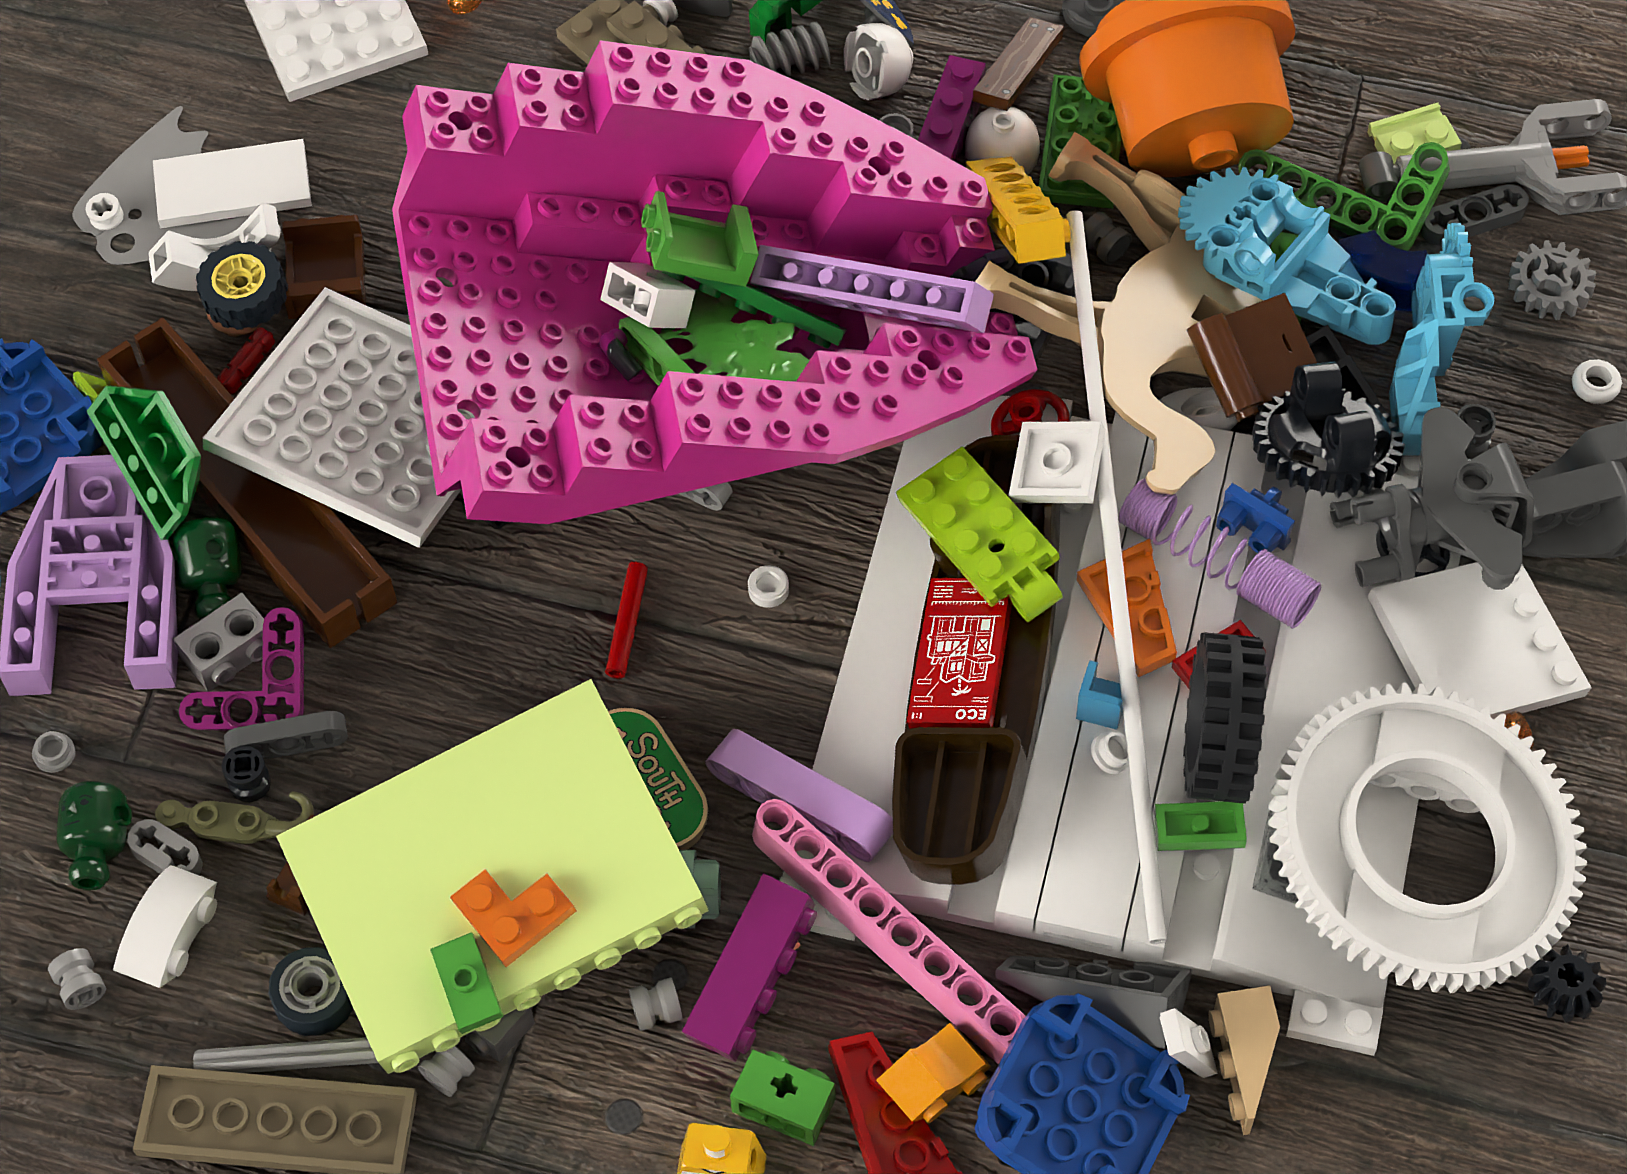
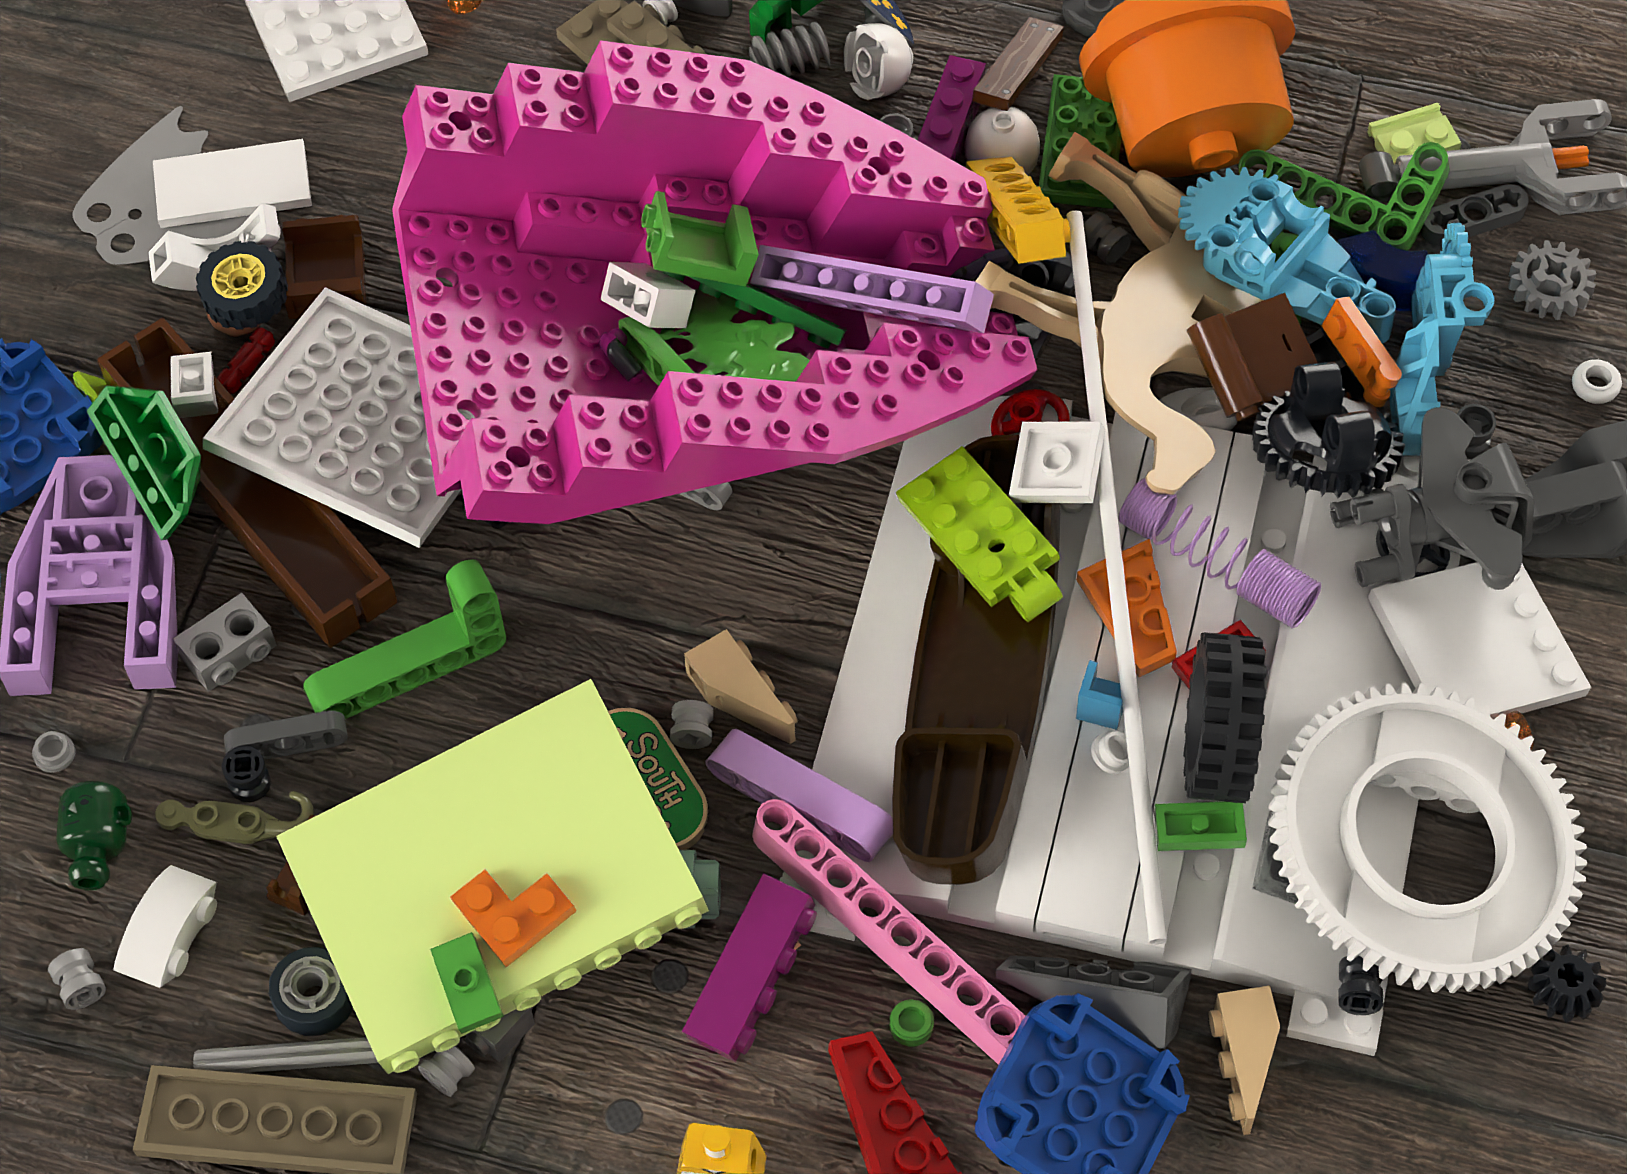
(99, 204): white bush -> none
(169, 844): light grey beam -> none
(193, 385): none -> white slope
(207, 561): dark green piece -> none
(272, 688): magenta beam -> none
(418, 655): none -> bright green beam
(626, 620): red piece -> none
(655, 1004): light grey wheel -> none
(691, 724): none -> light grey wheel
(732, 684): none -> tan slope
(768, 586): white tile -> none
(795, 1115): bright green brick -> none
(911, 1023): none -> bright green tile
(935, 1074): light orange brick -> none
(958, 657): red tile -> none
(1188, 1043): white plate -> none
(1259, 514): blue hips -> none
(1359, 989): none -> black wheel
(1362, 351): none -> orange plate

